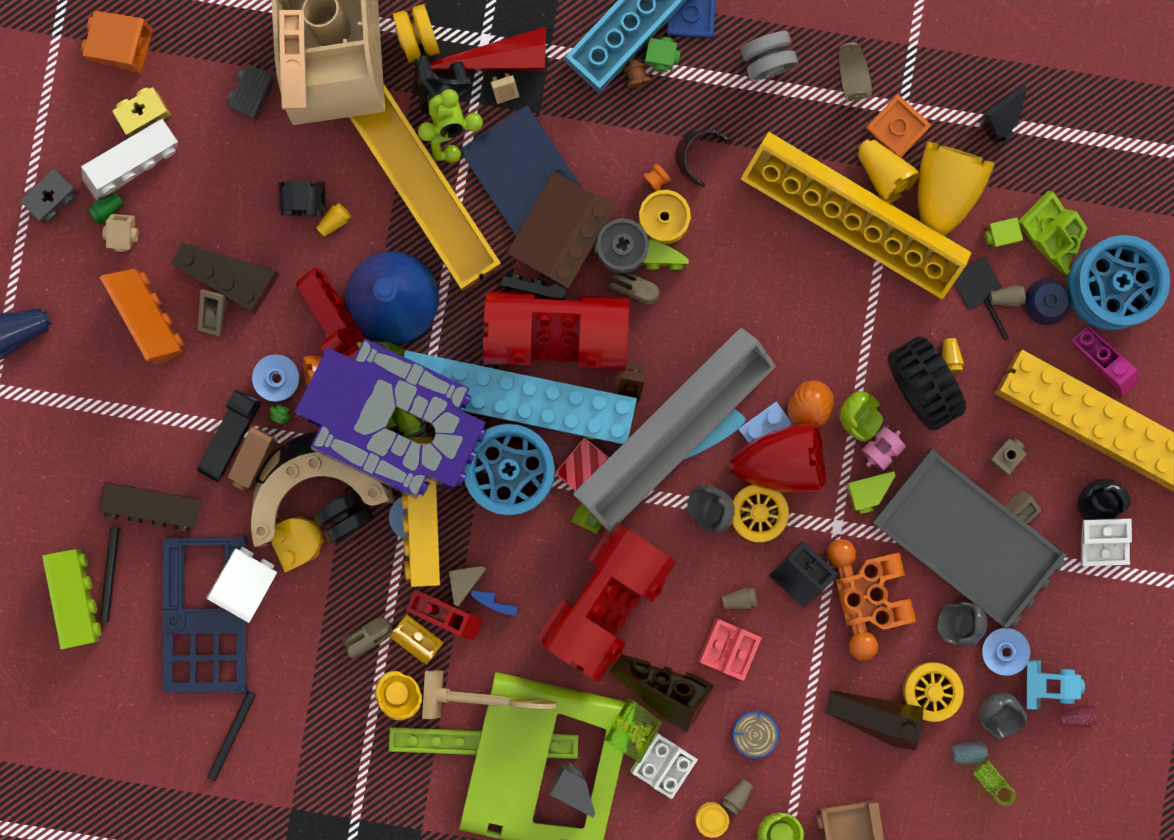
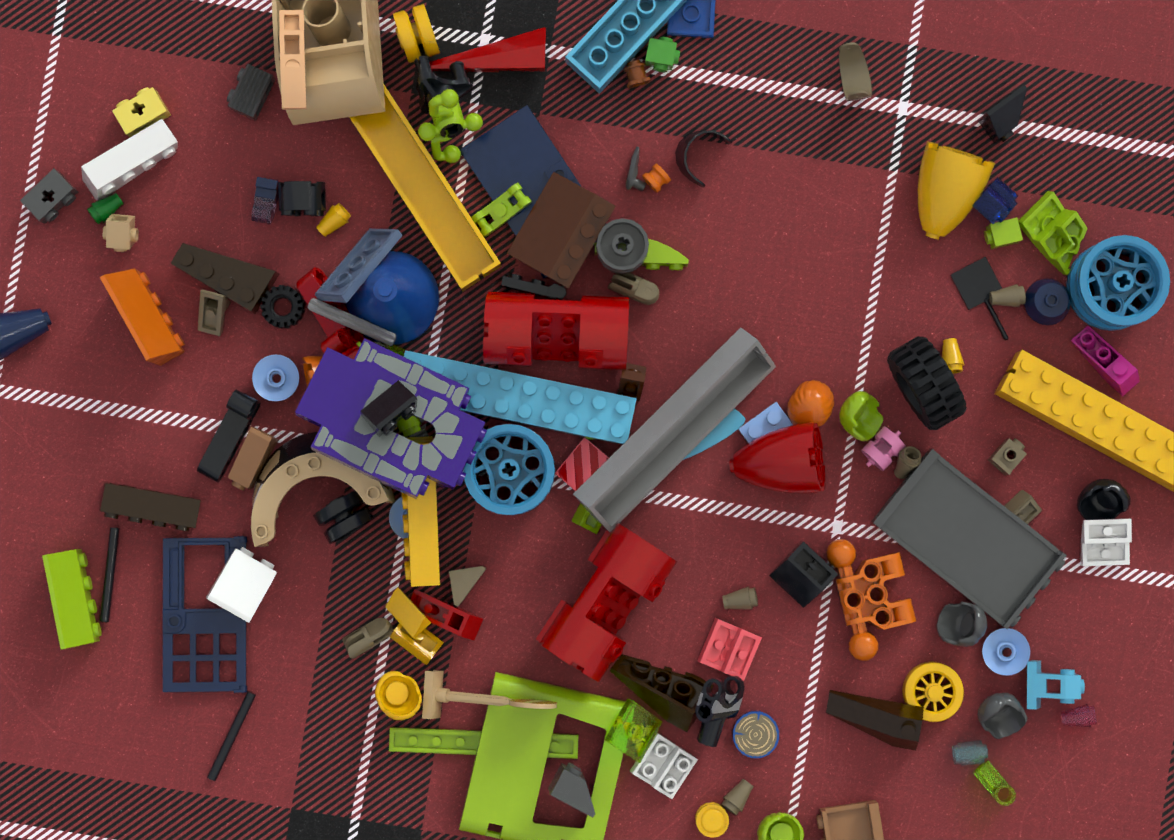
(117, 41): orange slope -> none
(265, 200): none -> leg
(268, 306): none -> black tyre
(280, 414): bright green plate -> none
(297, 542): yellow slope -> none
(352, 321): none -> light grey axle
(358, 265): none -> sand blue tile
(390, 408): none -> black slope
(407, 613): none -> yellow slope
(488, 600): blue slope -> none
(501, 209): none -> lime plate
(505, 88): tan tile -> none
(631, 180): none -> dark grey bar
(664, 203): yellow wheel -> none
(711, 508): dark grey piece -> none
(715, 708): none -> black connector
(759, 513): yellow wheel -> none
(769, 55): light grey wheel -> none
(856, 215): yellow brick -> none
(869, 491): lime slope -> none
(886, 170): yellow cone -> none
(898, 126): orange tile -> none
(907, 461): none -> dark tan cone
(996, 201): none -> clear blue brick

